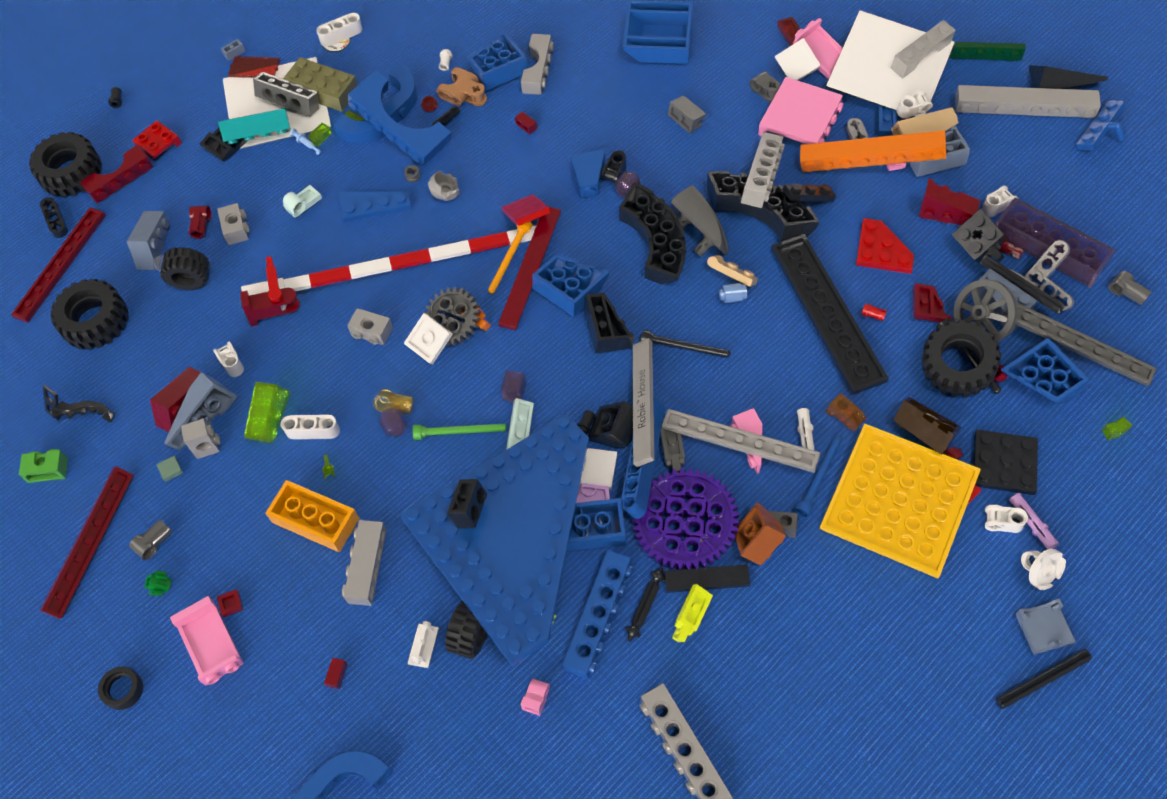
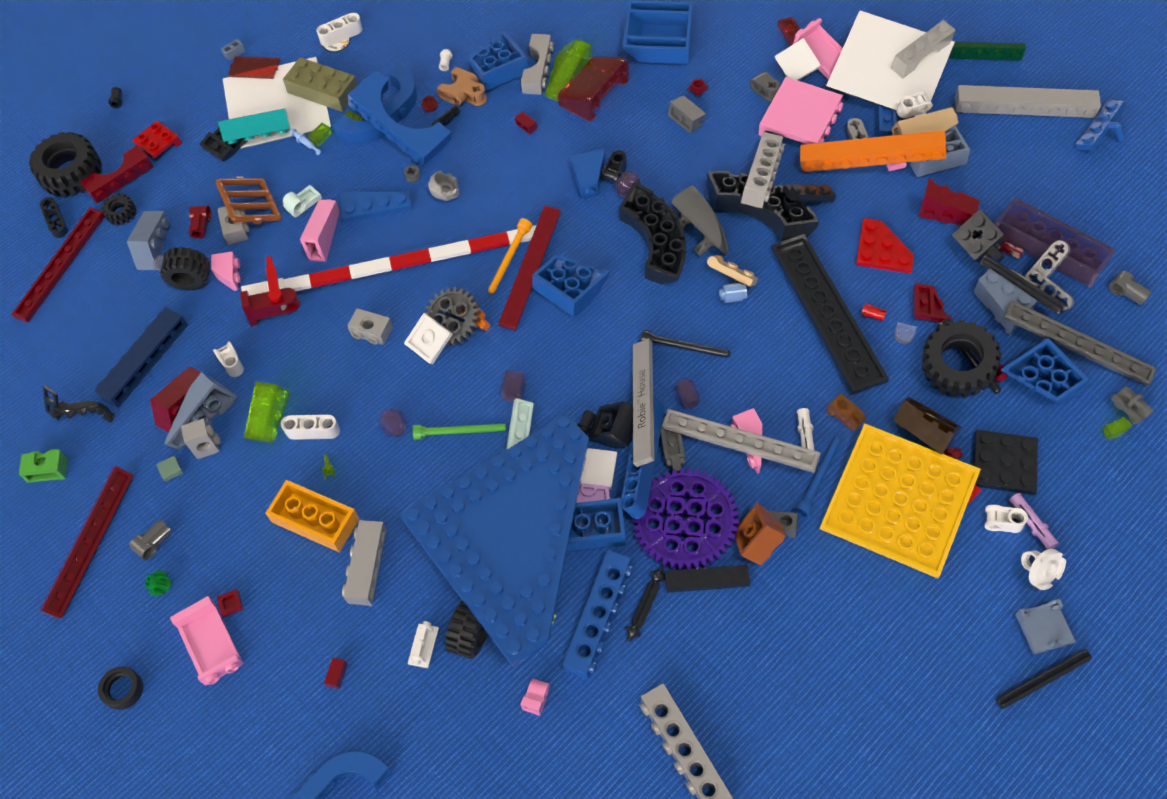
(79, 299): black tyre -> none
(116, 202): none -> black tyre
(141, 357): none -> dark blue brick
(225, 268): none -> bright pink slope
(231, 207): none -> dark orange bar
(286, 93): dark grey brick -> none
(320, 230): none -> bright pink slope
(397, 401): clear yellow piece -> none
(467, 503): black brick -> none
(525, 210): red tile -> none
(567, 65): none -> clear neon green wedge
(592, 83): none -> clear red windscreen
(605, 326): black wedge -> none
(687, 393): none -> clear purple brick
(691, 613): neon yellow hinge -> none
(698, 87): none -> dark red plate
(904, 333): none -> clear tile
(987, 309): dark grey wheel -> none
(997, 201): white piece -> none
(1059, 78): black wedge -> none
(1132, 405): none -> dark grey hips

